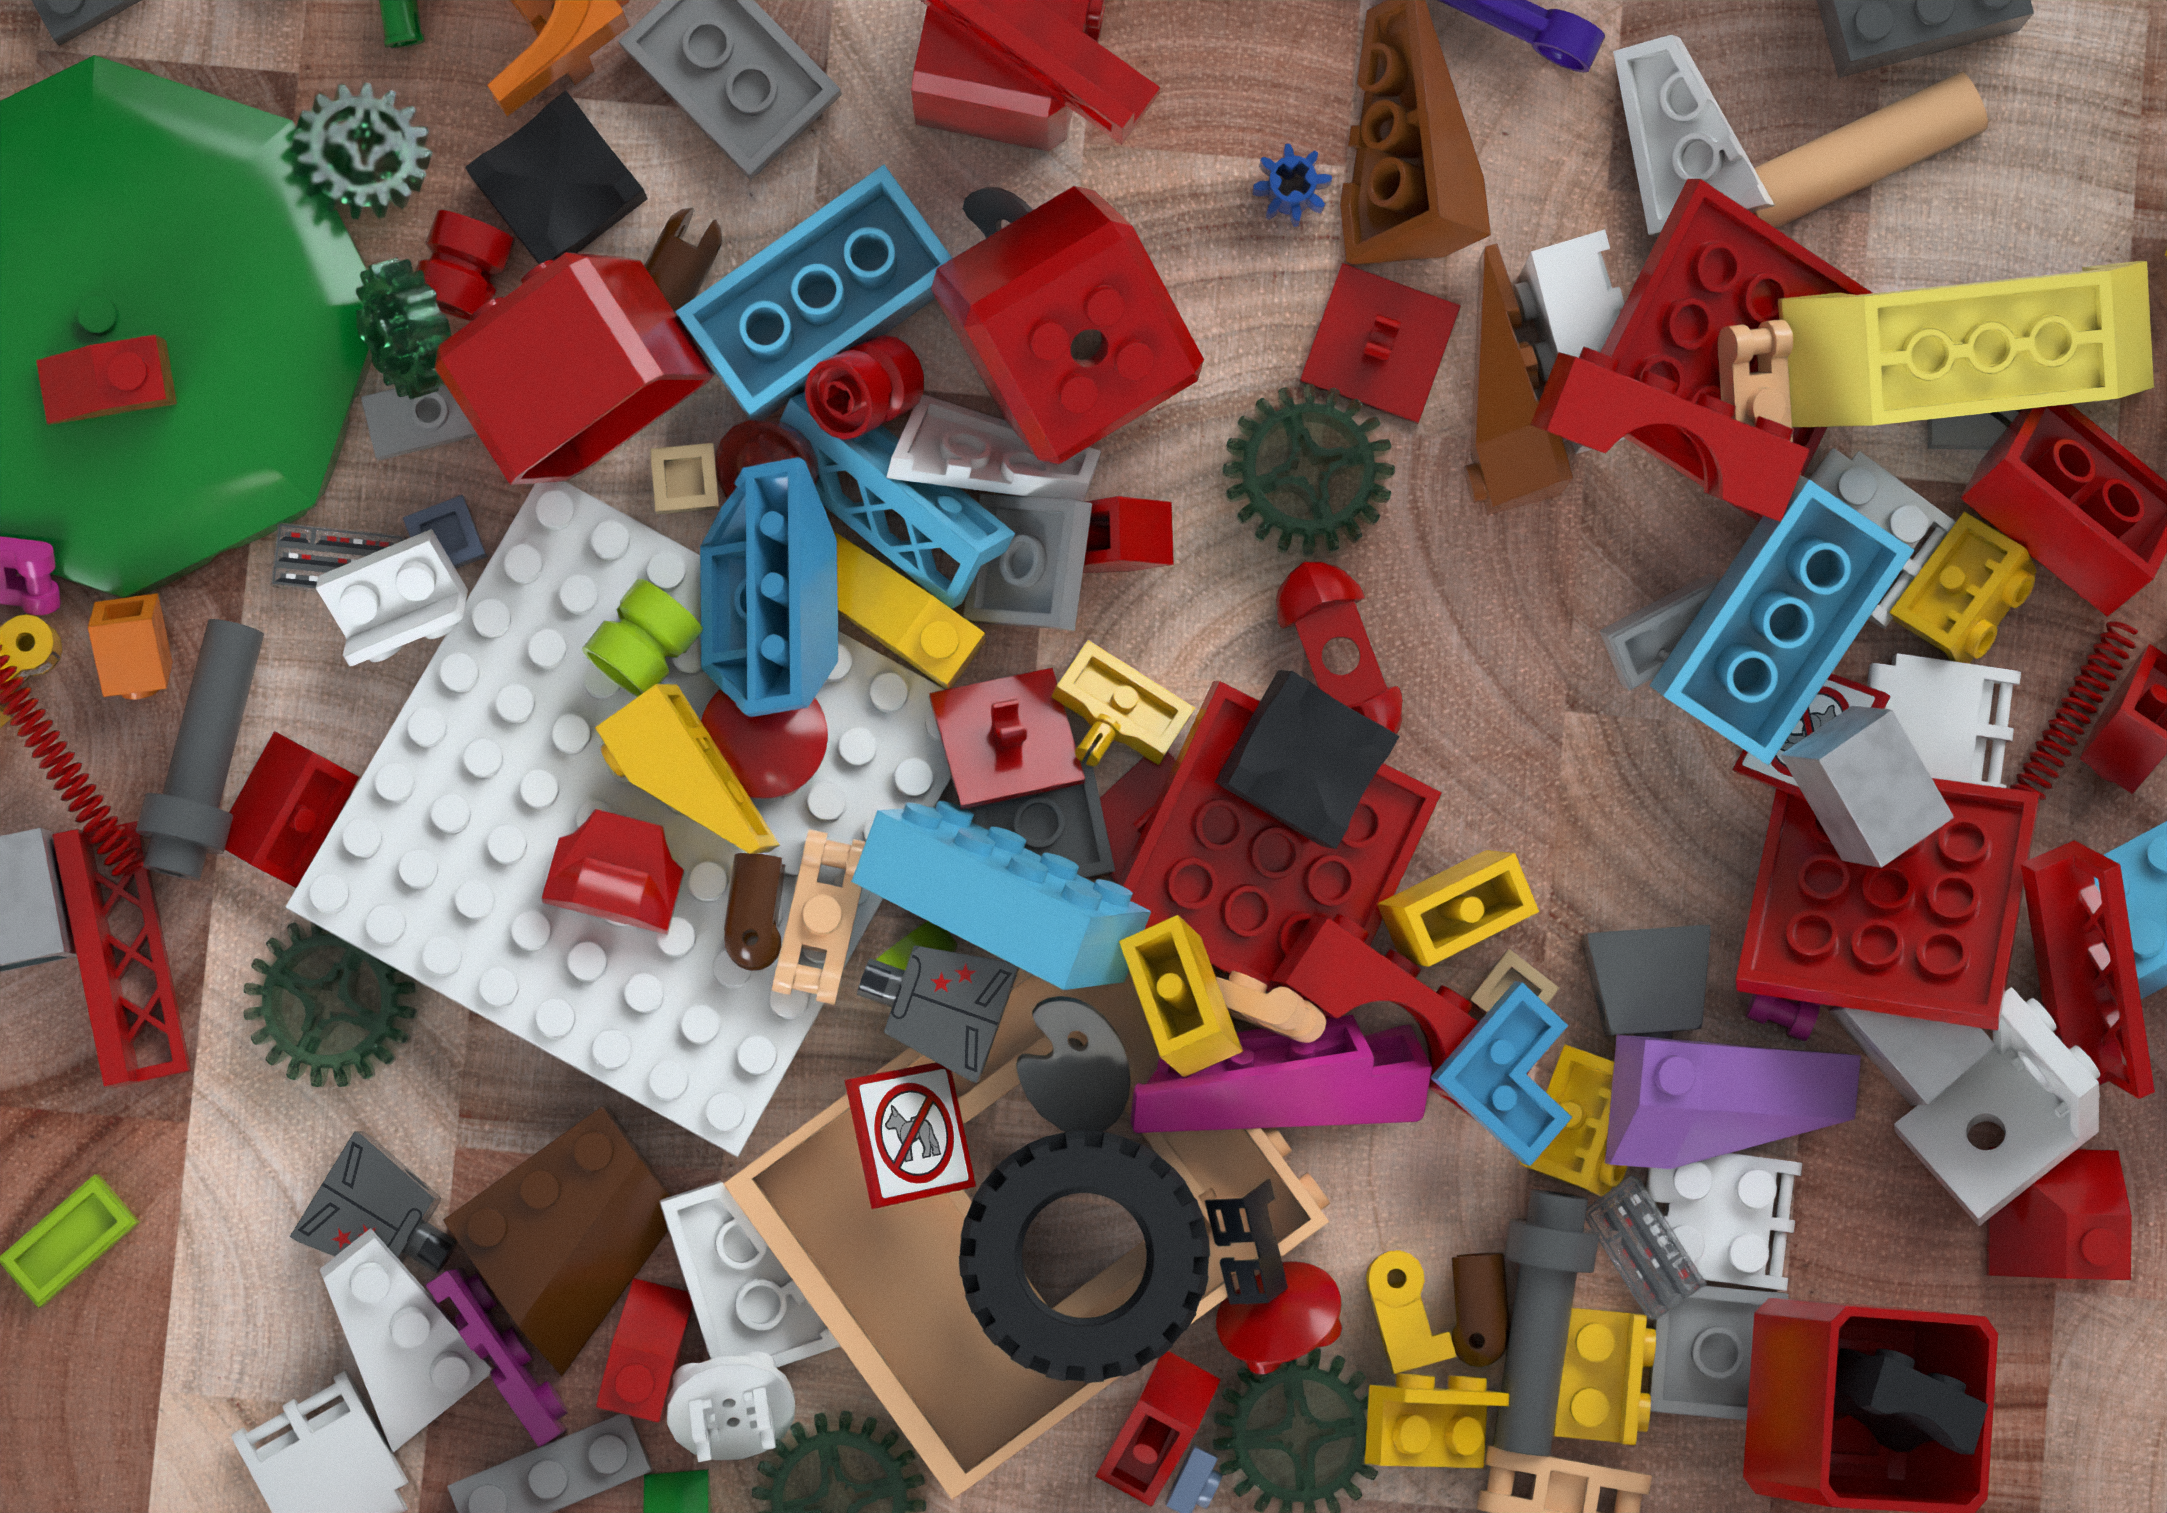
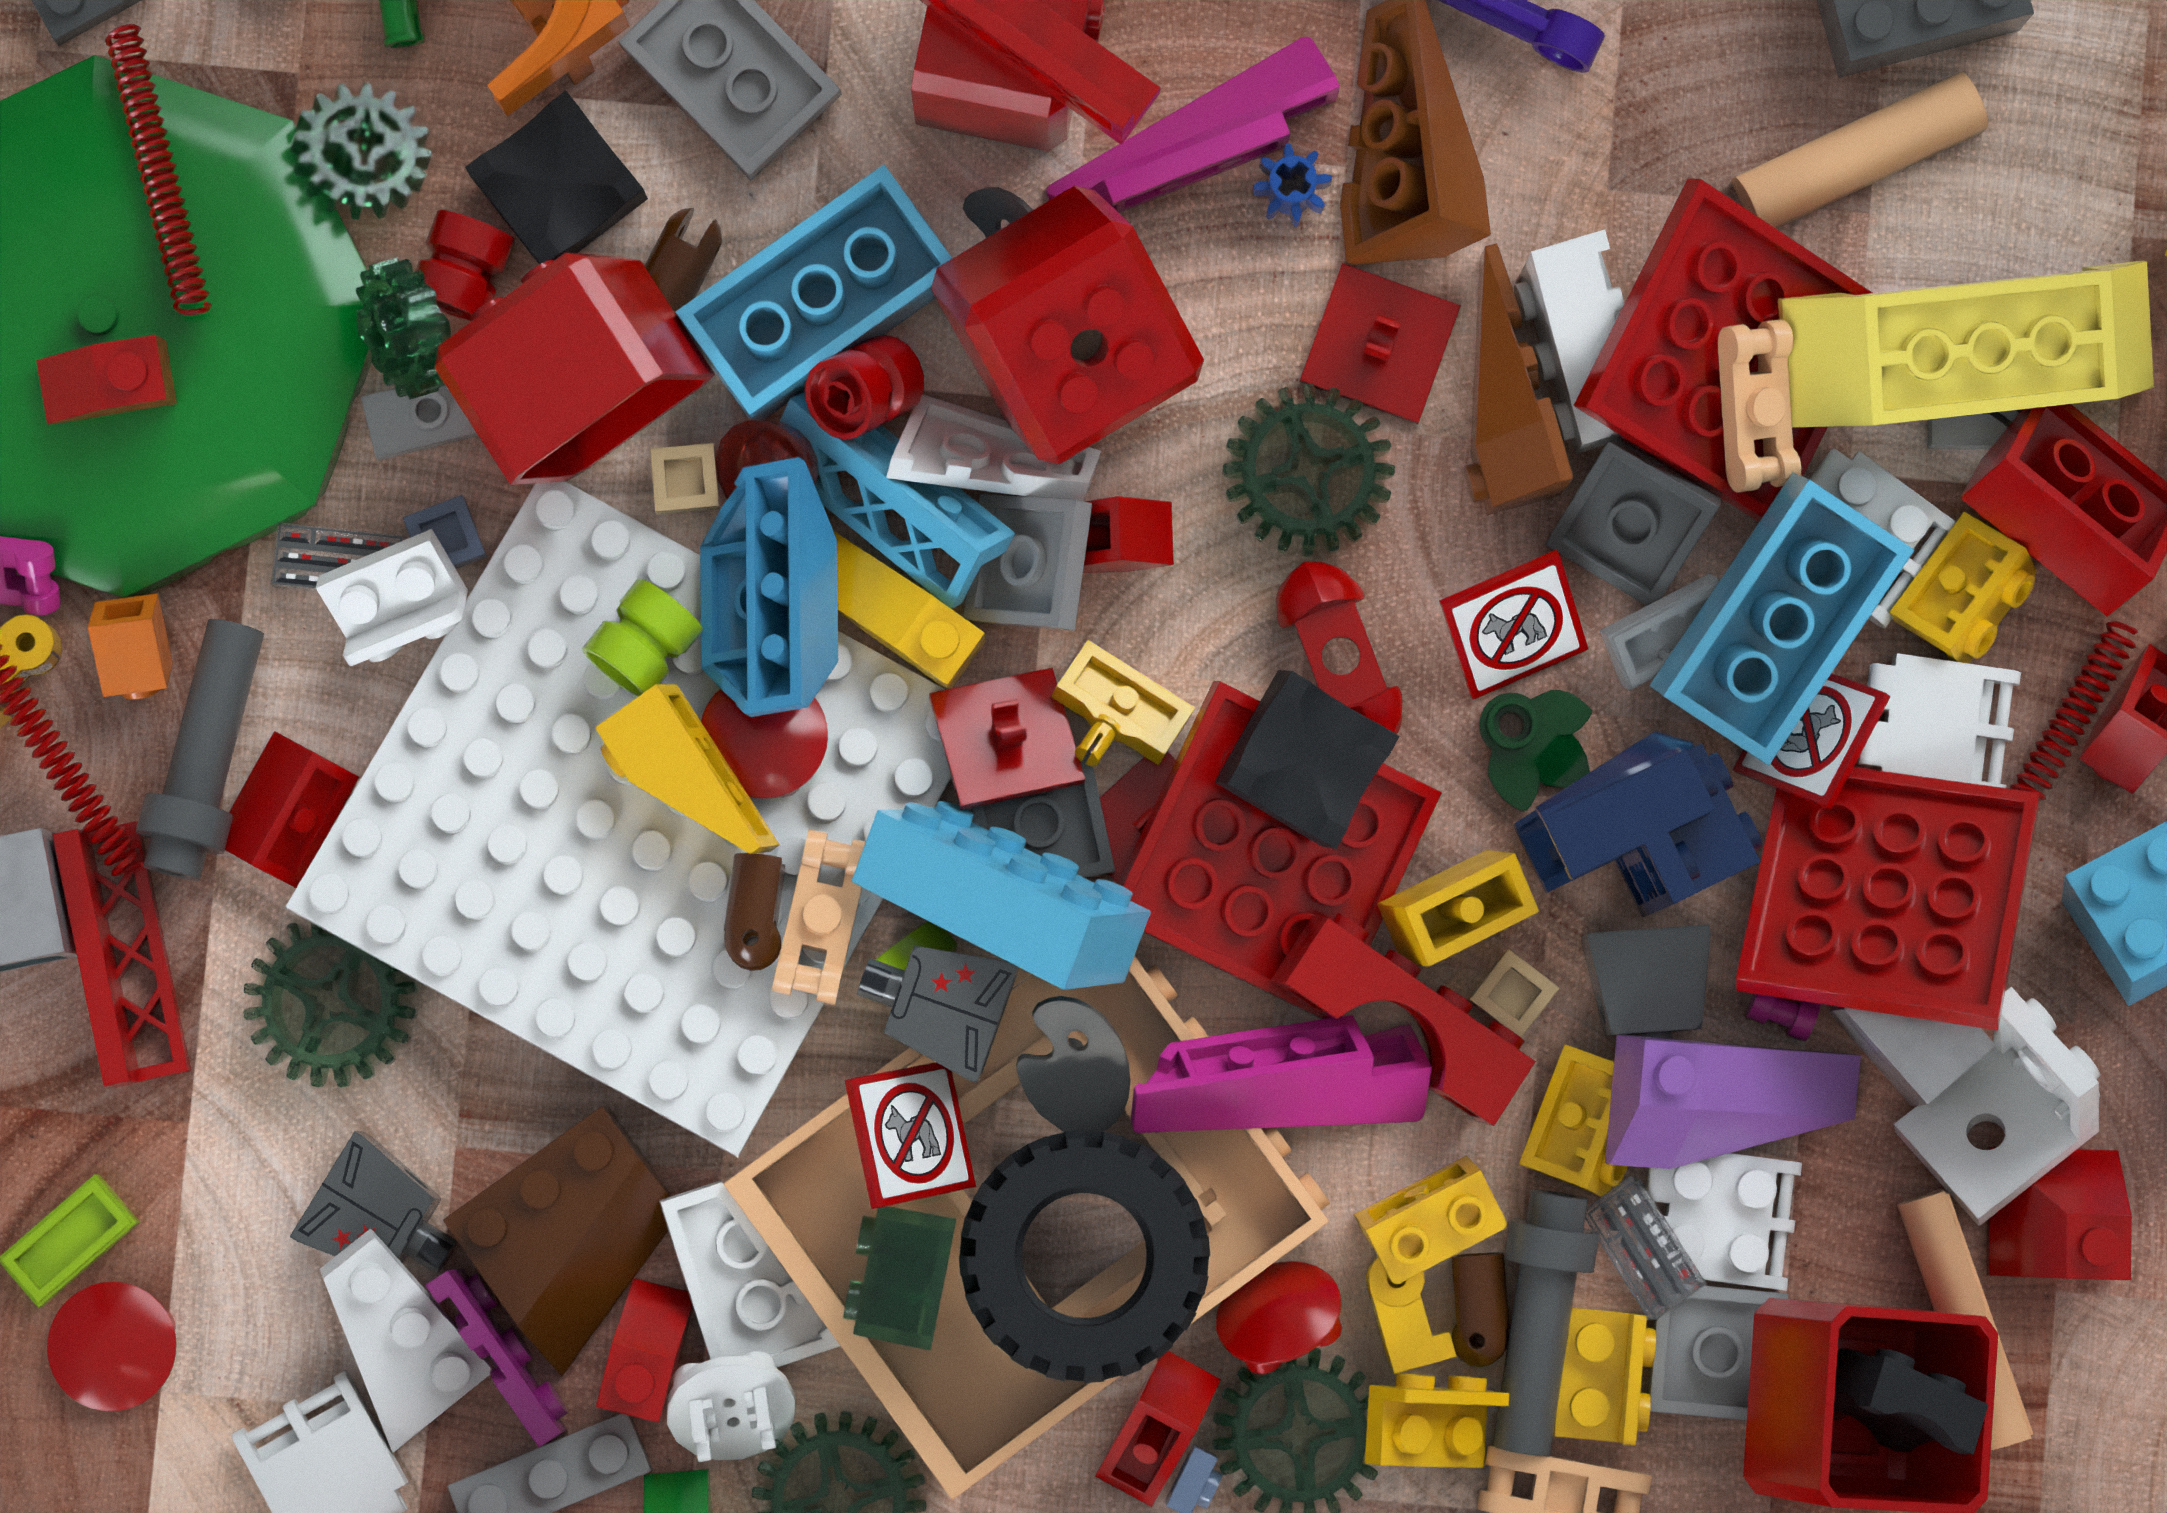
(112, 1346): none -> red dish
(170, 209): none -> red piece
(616, 872): red slope -> none
(901, 1277): none -> clear green slope
(1180, 996): yellow brick -> none
(1213, 132): none -> dark pink wedge
(1266, 1244): black piece -> none
(1278, 1011): light nougat plate -> none
(1431, 1220): none -> yellow bracket
(1491, 1072): dark azure plate -> none
(1514, 624): none -> piece
(1542, 751): none -> dark green plate
(1633, 521): none -> dark grey plate
(1652, 812): none -> dark blue piece
(1679, 131): white wing -> none
(1739, 461): red arch -> none
(1867, 786): flat silver piece -> none
(1957, 1289): none -> light nougat brick
(2077, 967): red fence -> none

